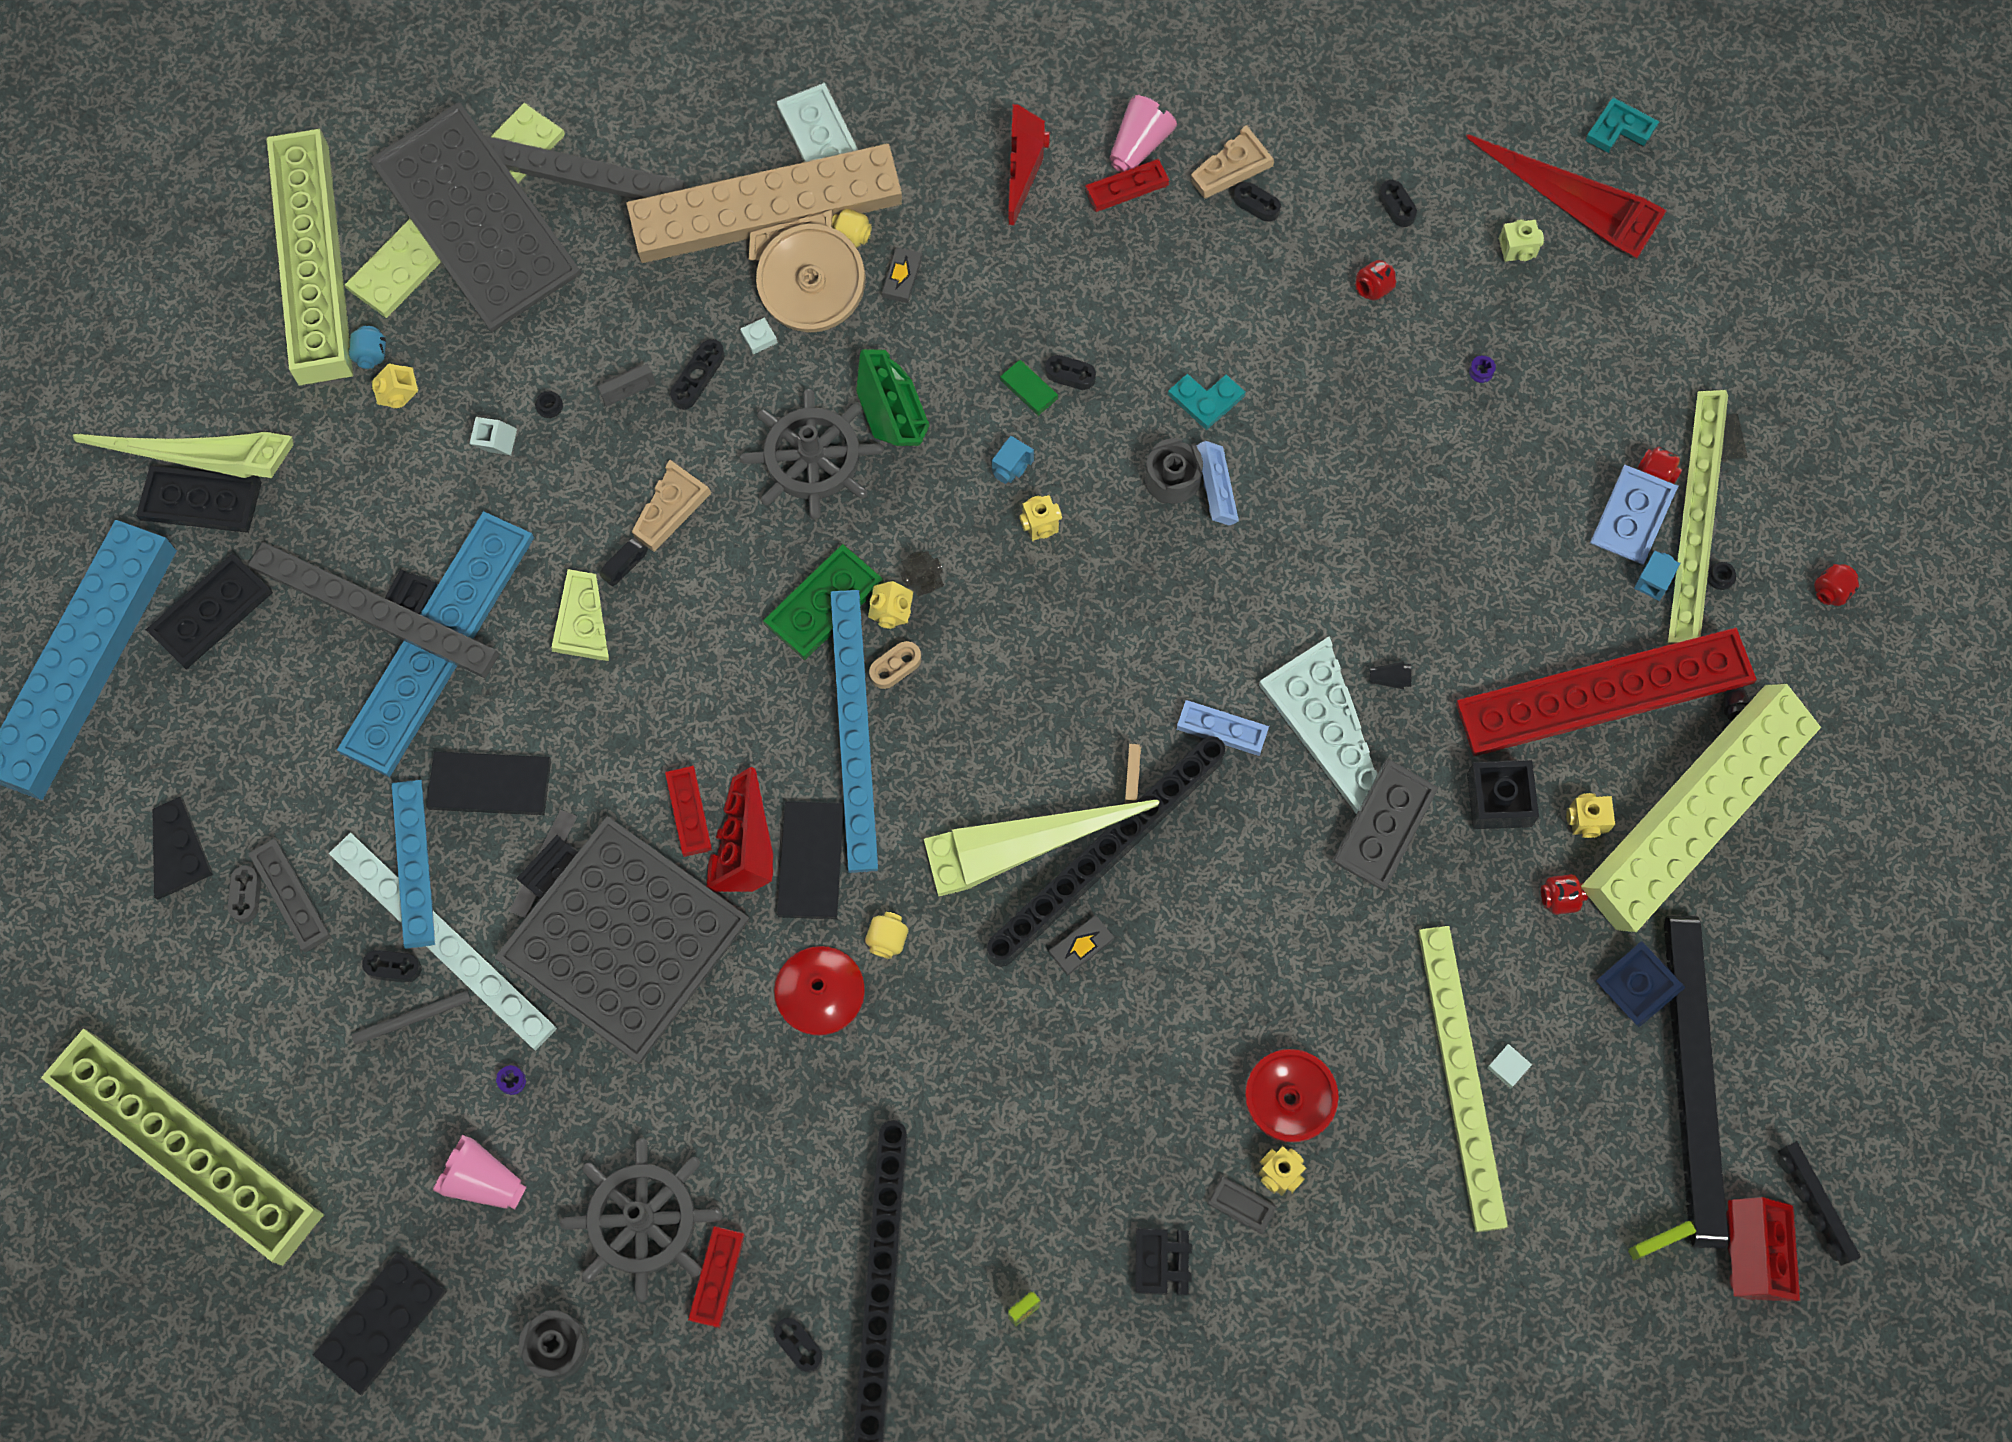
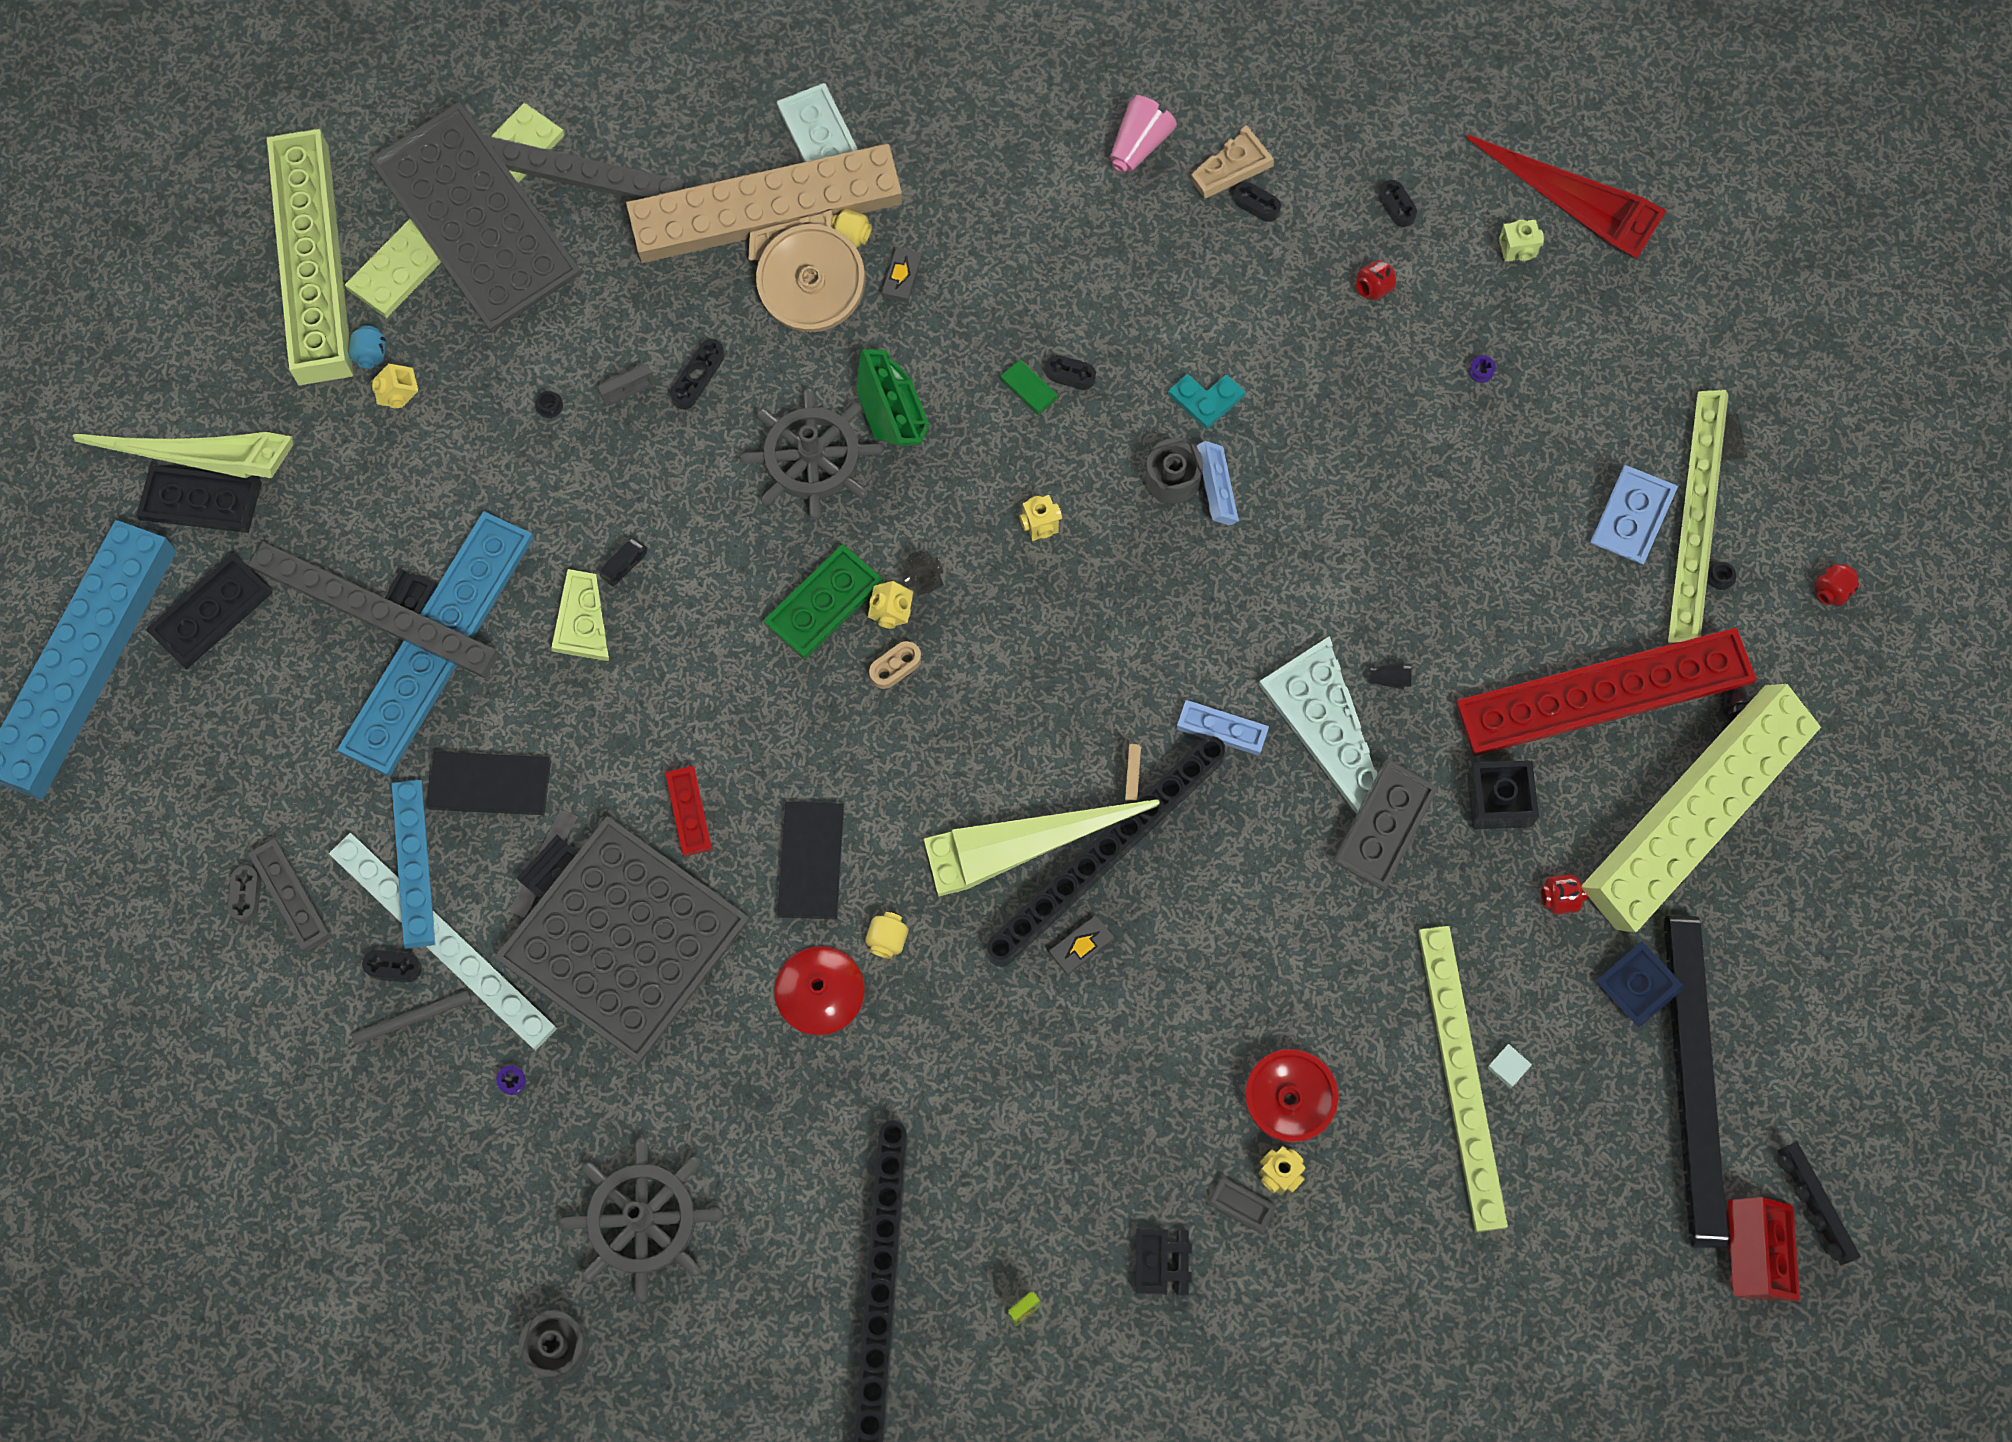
(176, 850): black wing -> none
(183, 1147): yellowish green brick -> none
(379, 1323): black plate -> none
(478, 1177): bright pink cone -> none
(493, 436): light aqua brick -> none
(671, 505): tan wing -> none
(716, 1277): red plate -> none
(745, 849): red wedge -> none
(758, 335): light aqua plate -> none
(792, 1350): black beam -> none
(854, 732): dark azure plate -> none
(1012, 460): dark azure brick -> none
(1026, 156): red wedge -> none
(1127, 185): red plate -> none
(1591, 815): light yellow brick -> none
(1621, 119): teal plate -> none
(1657, 575): dark azure brick -> none
(1661, 464): red head -> none
(1661, 1240): lime tile -> none

